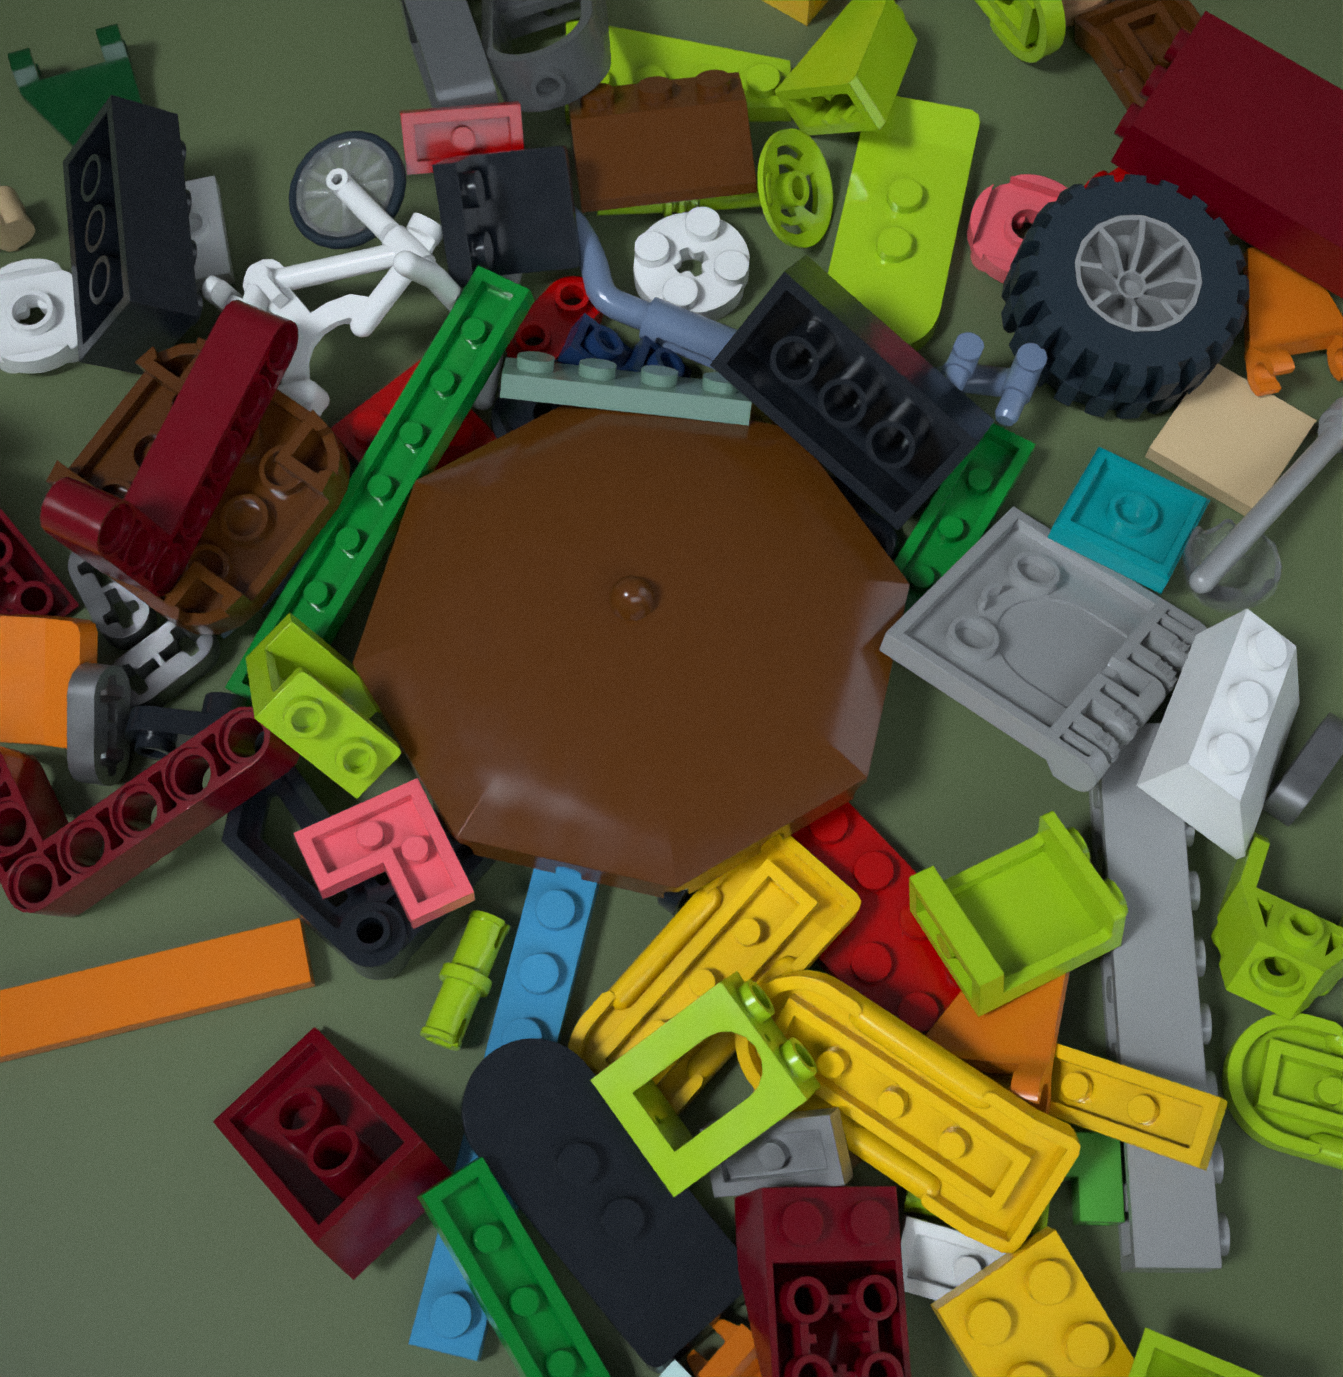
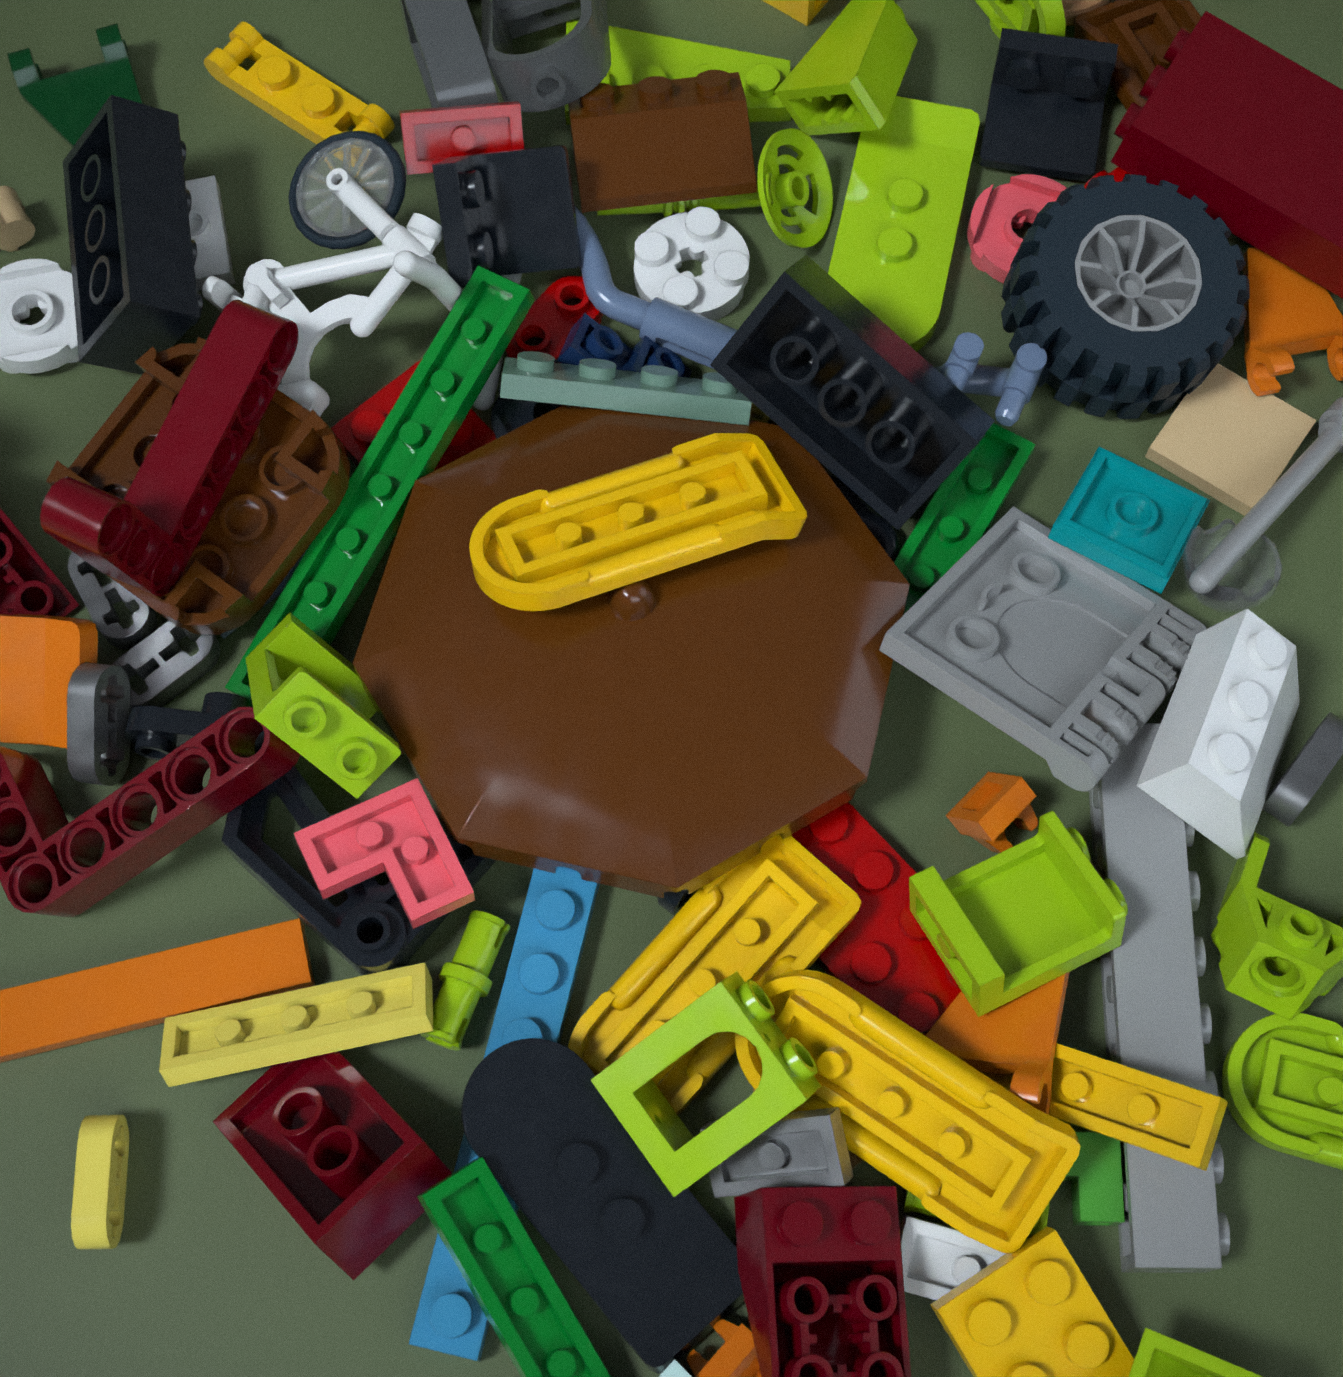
(100, 1182): none -> light yellow beam
(291, 89): none -> yellow plate
(297, 1024): none -> light yellow plate
(633, 523): none -> yellow piece
(992, 807): none -> orange tile
(1046, 104): none -> black bracket

